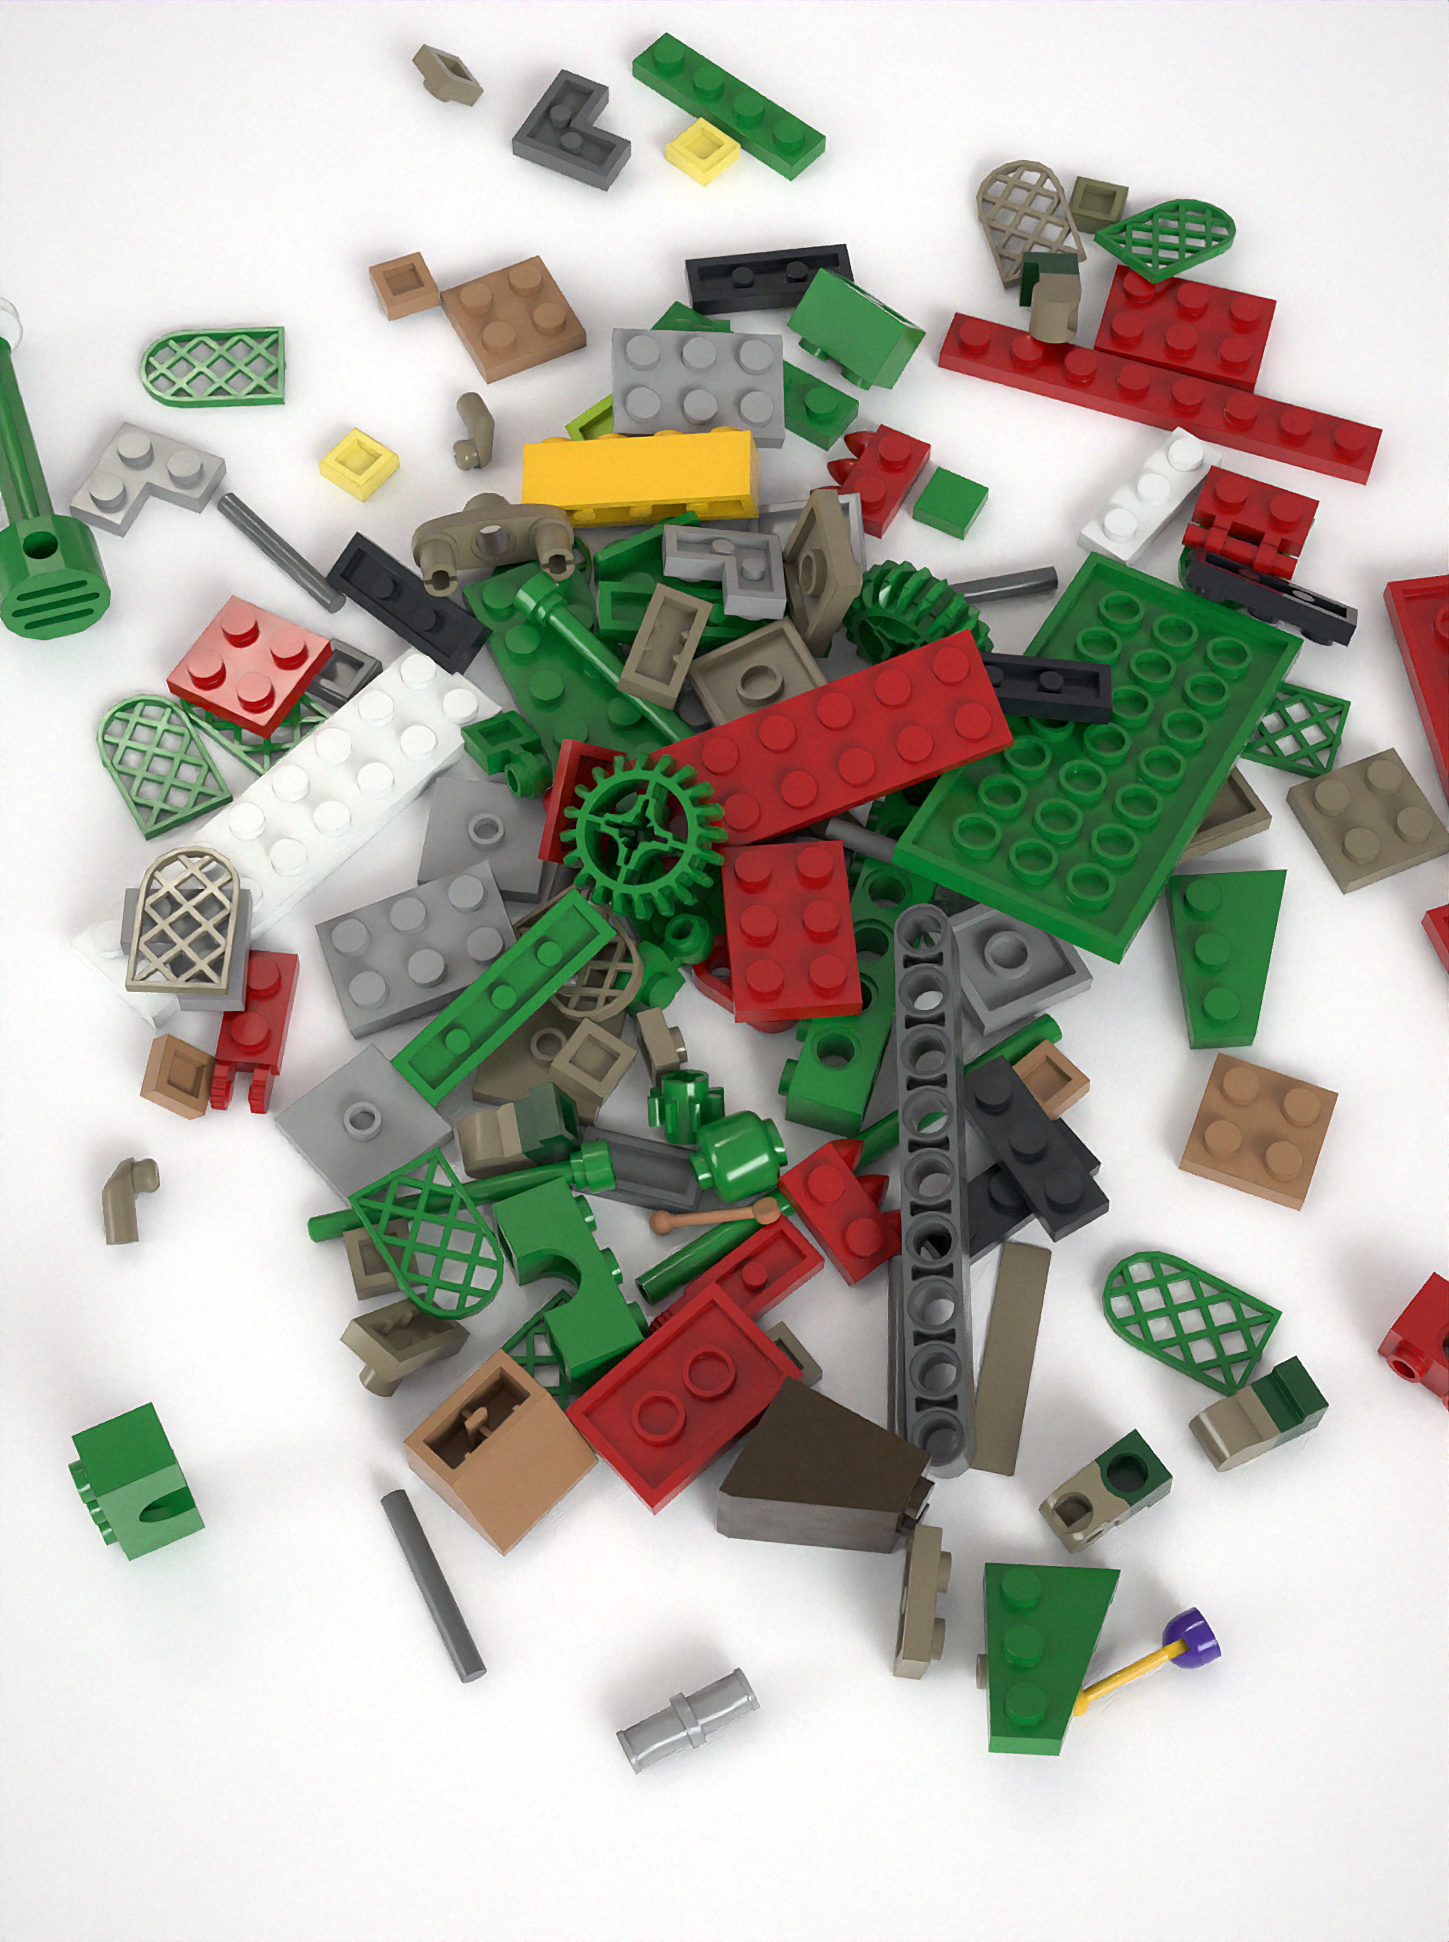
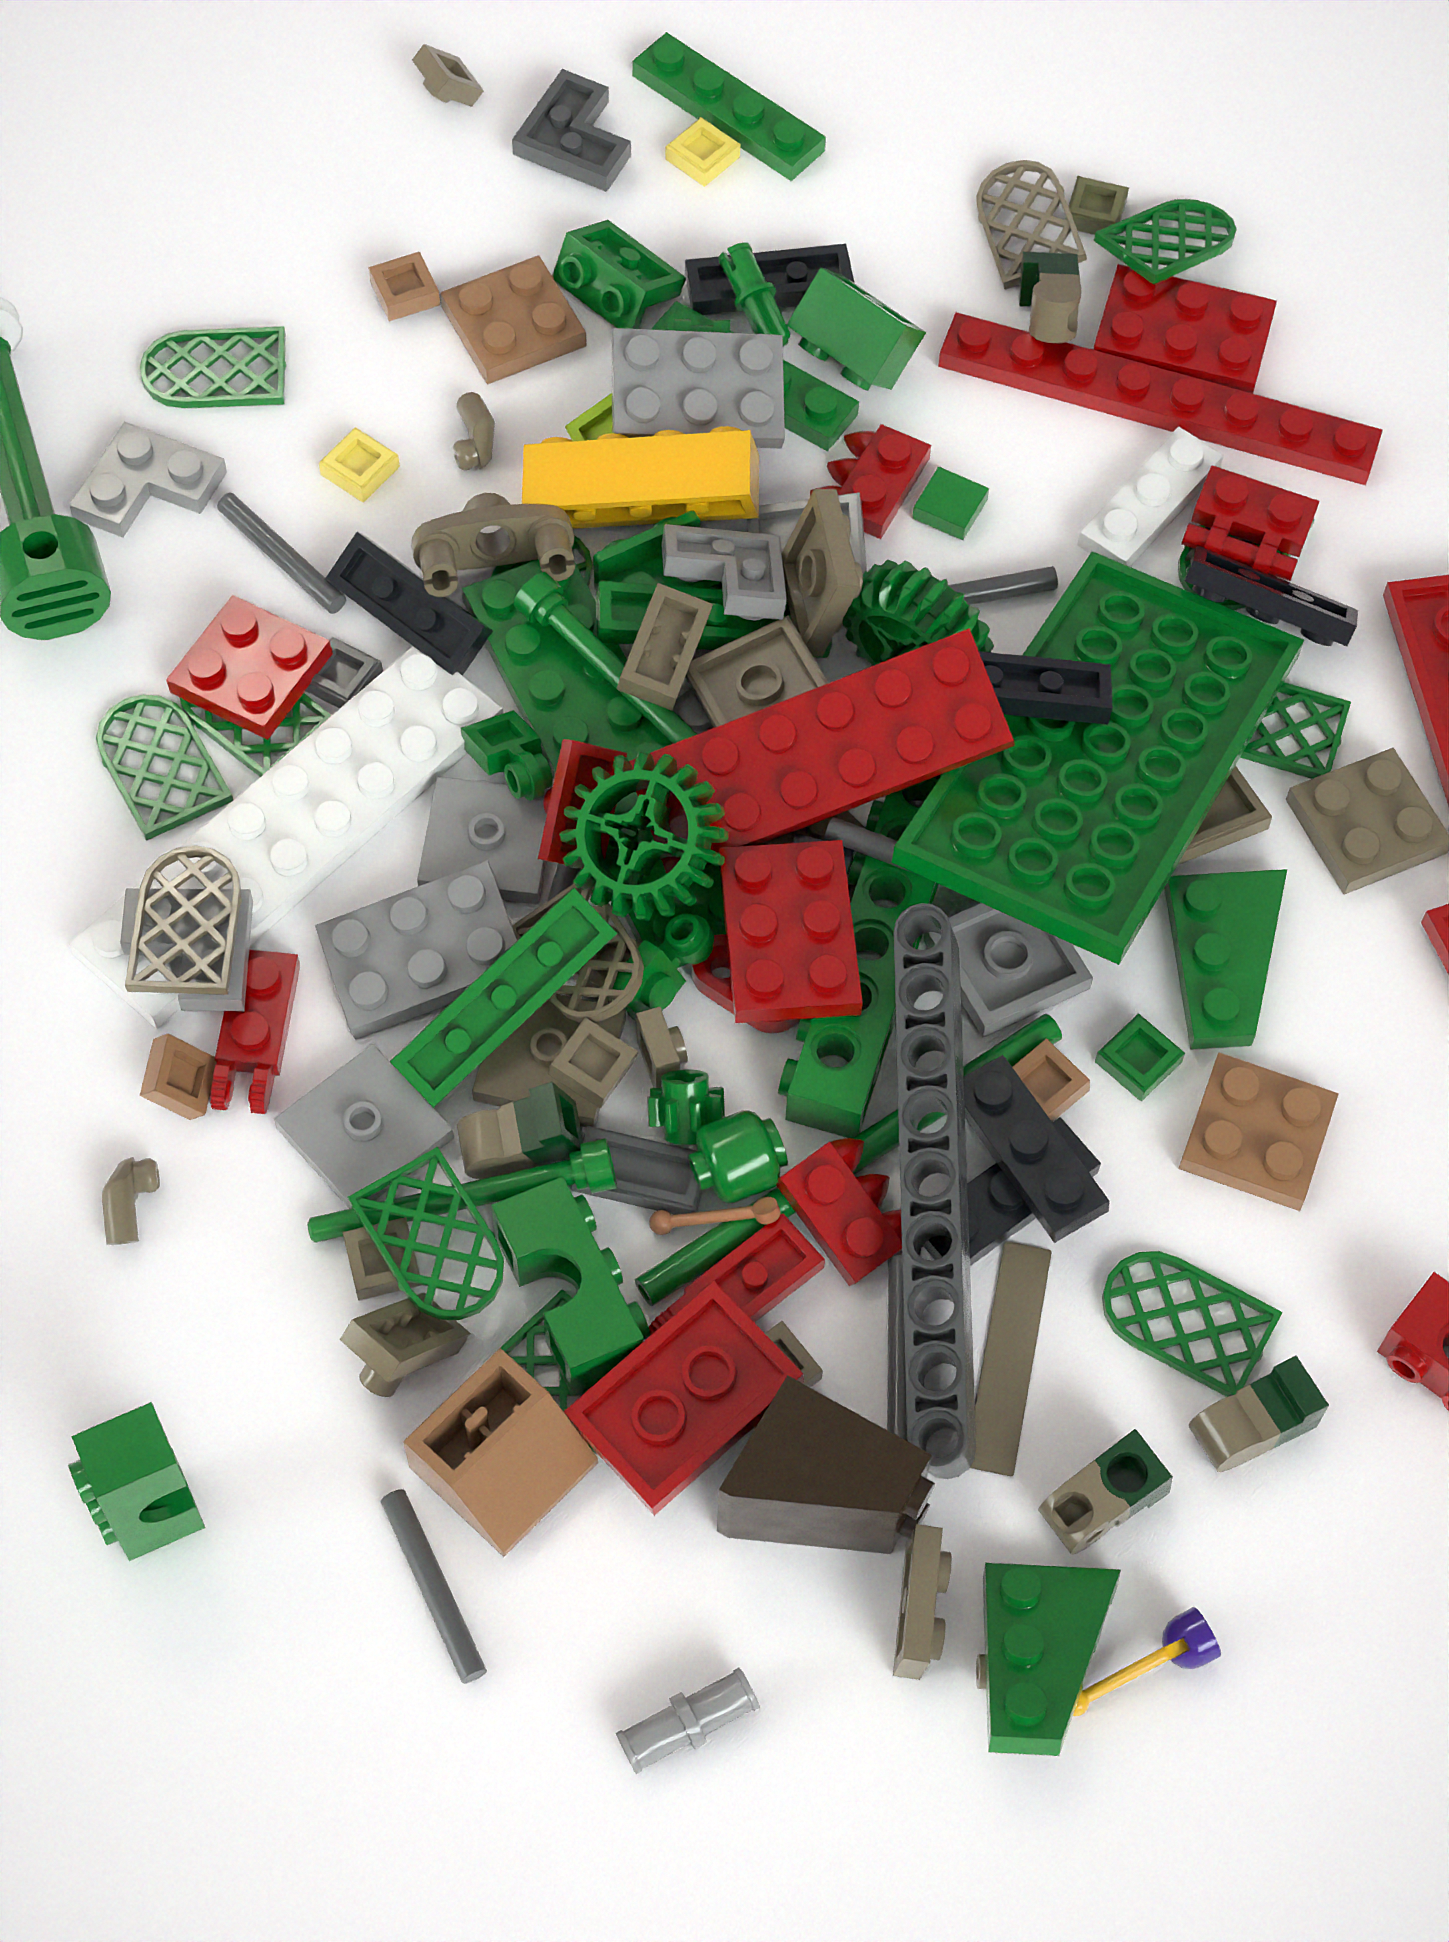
(614, 273): none -> green bracket
(752, 291): none -> green axle
(1139, 1057): none -> green tile

